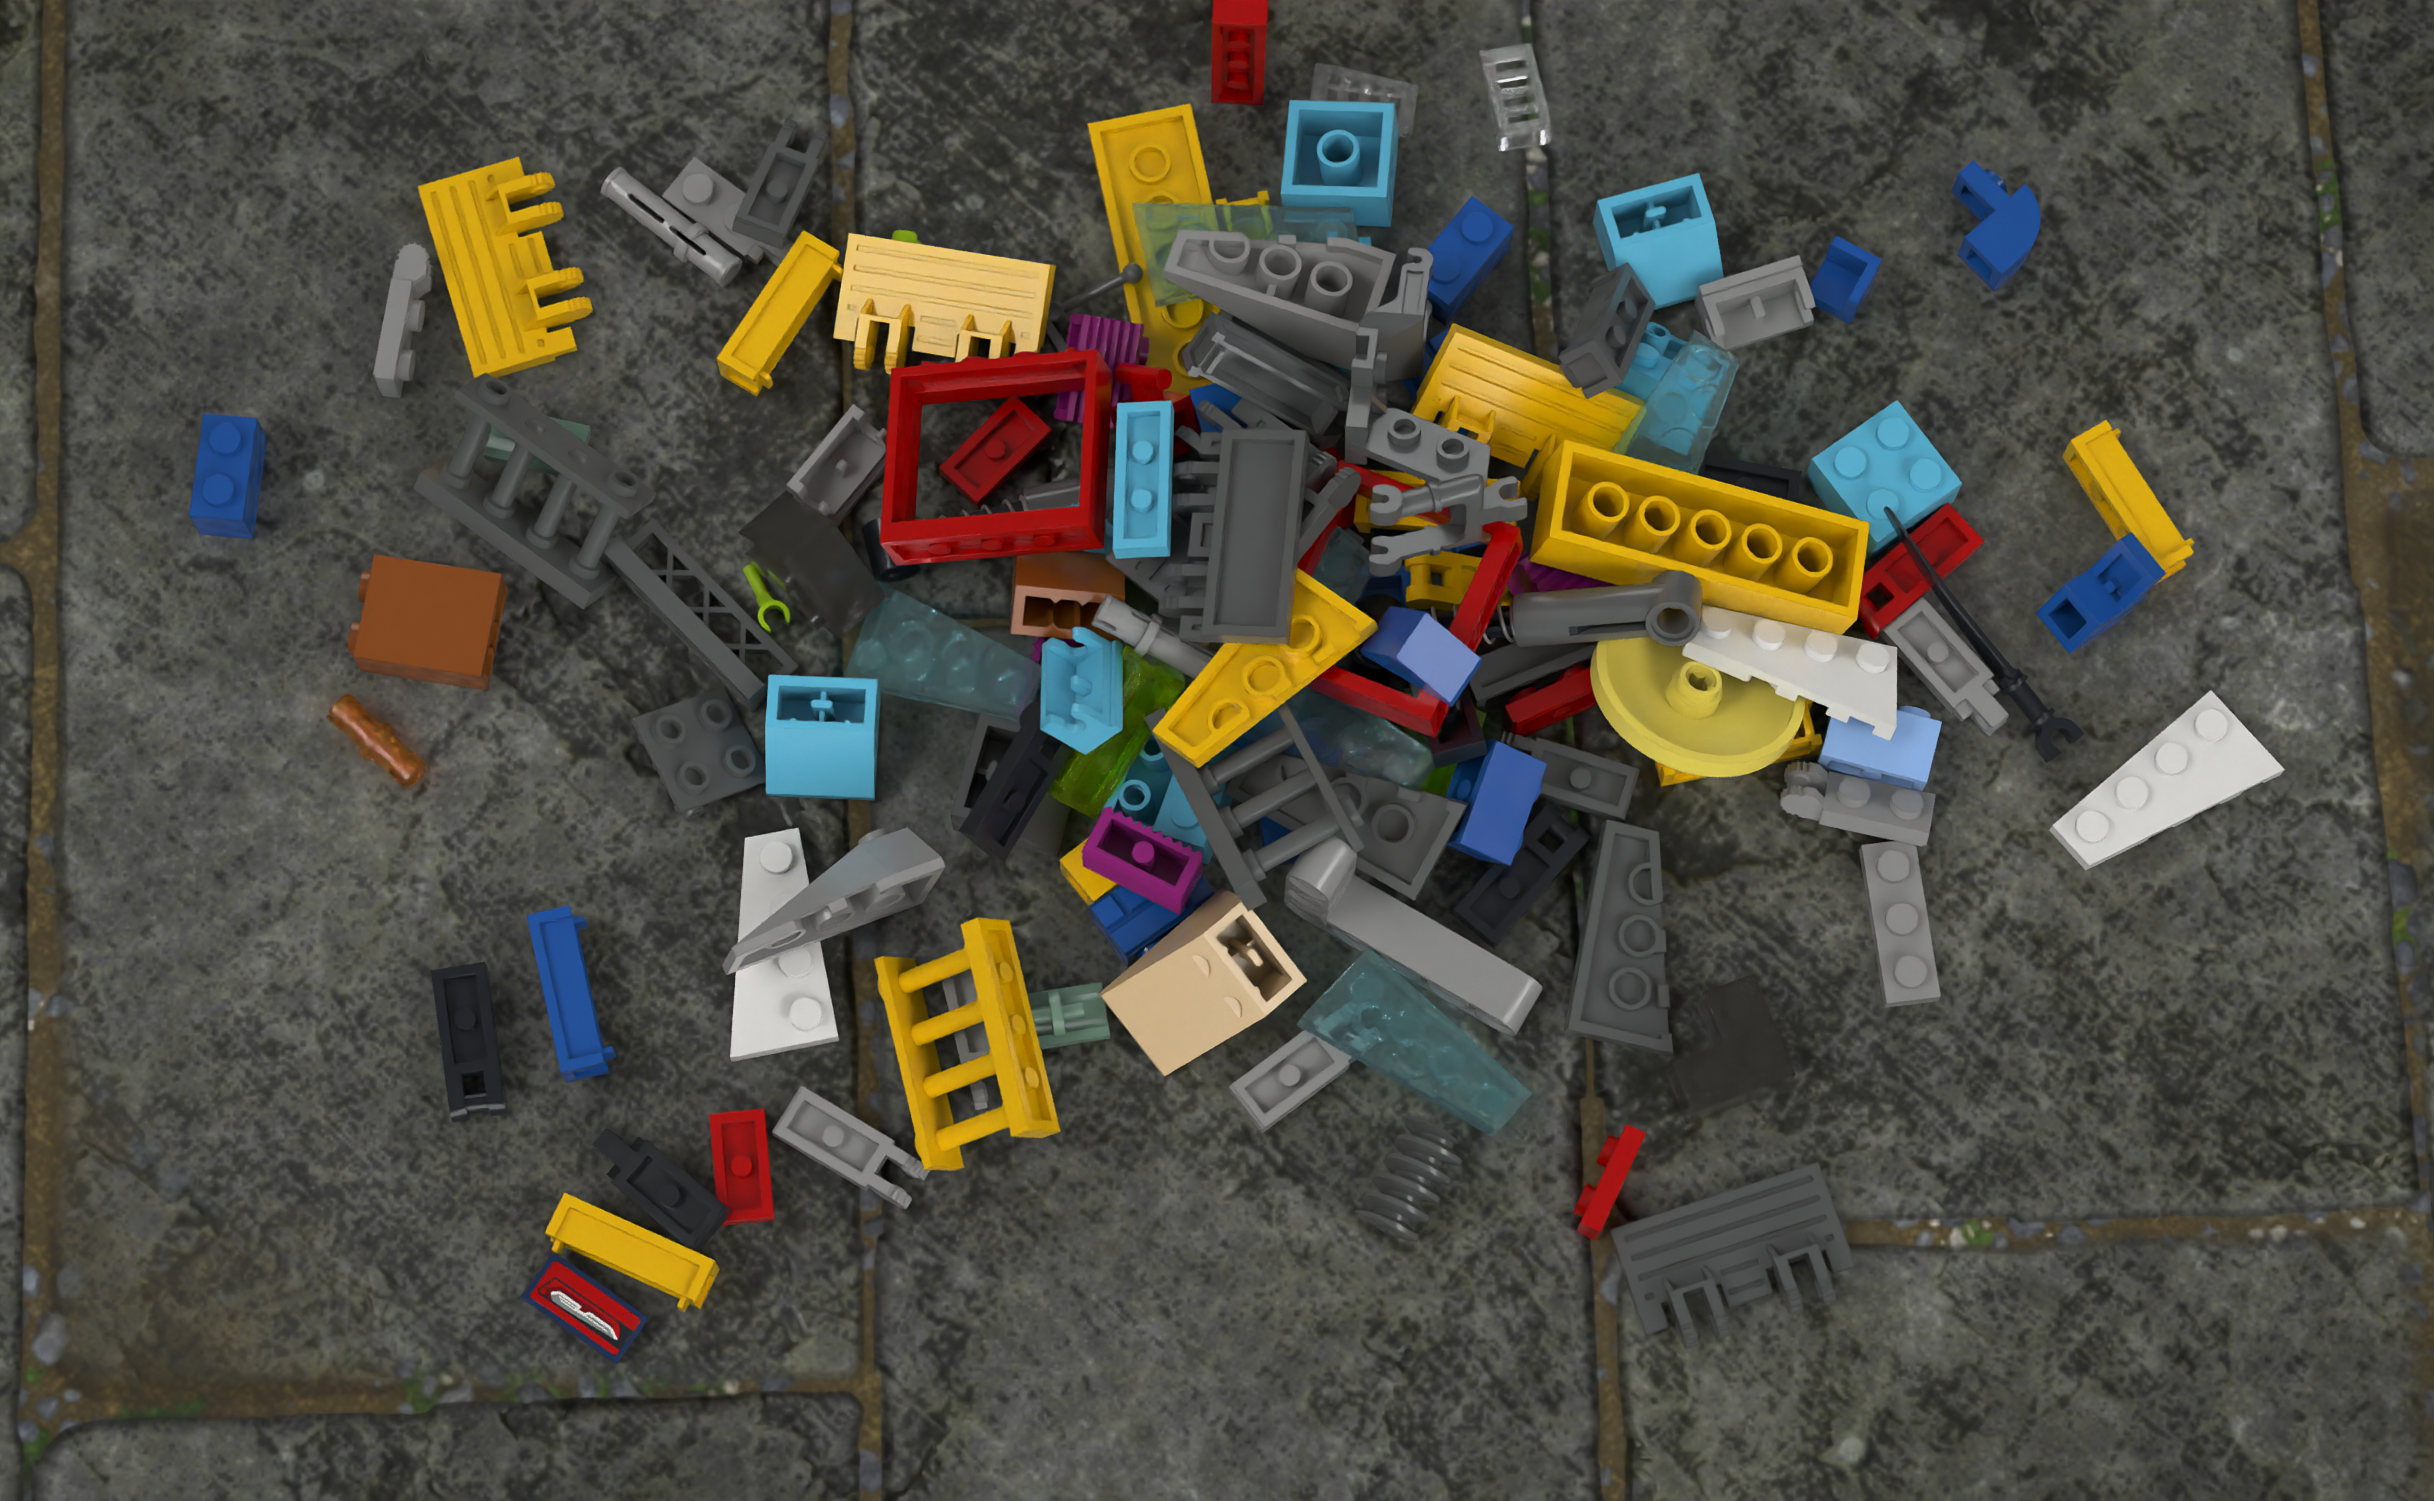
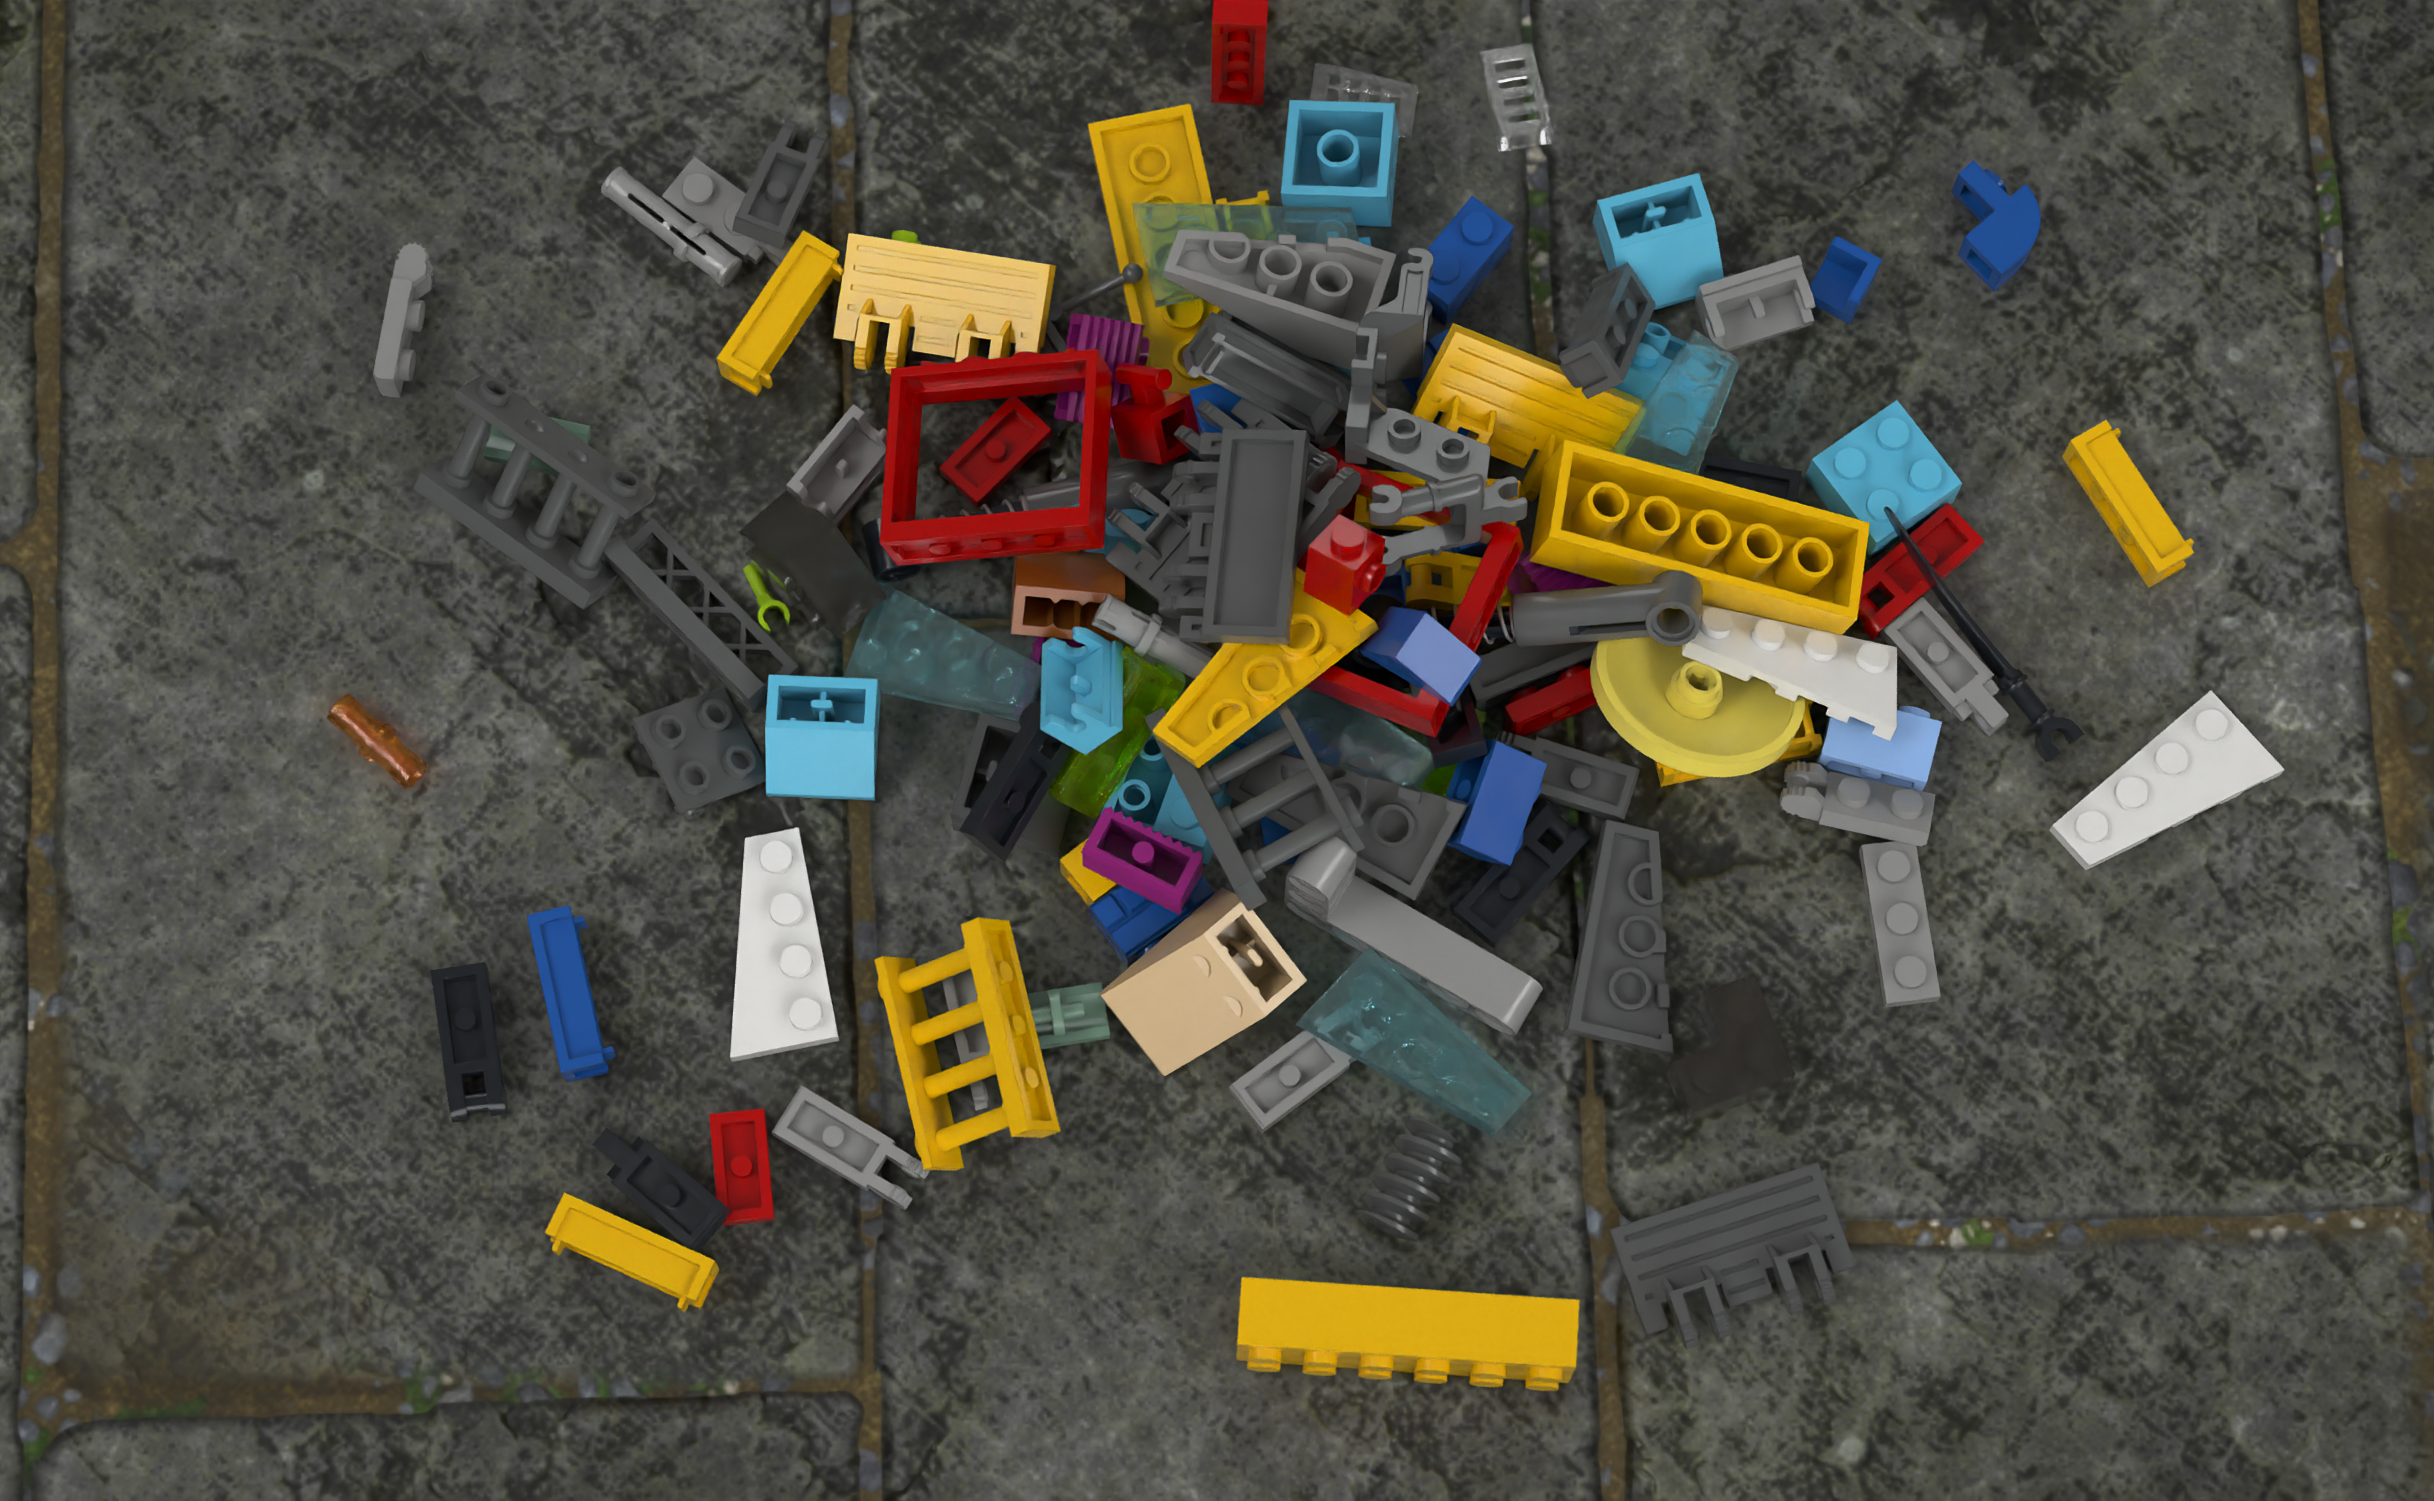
(228, 476): blue brick -> none
(428, 622): dark orange brick -> none
(498, 275): yellow hinge -> none
(584, 1307): slope -> none
(867, 884): light grey wedge -> none
(1143, 479): medium azure plate -> none
(1344, 565): none -> red brick
(1407, 1332): none -> yellow brick
(1597, 1201): red plate -> none
(2101, 594): blue brick -> none

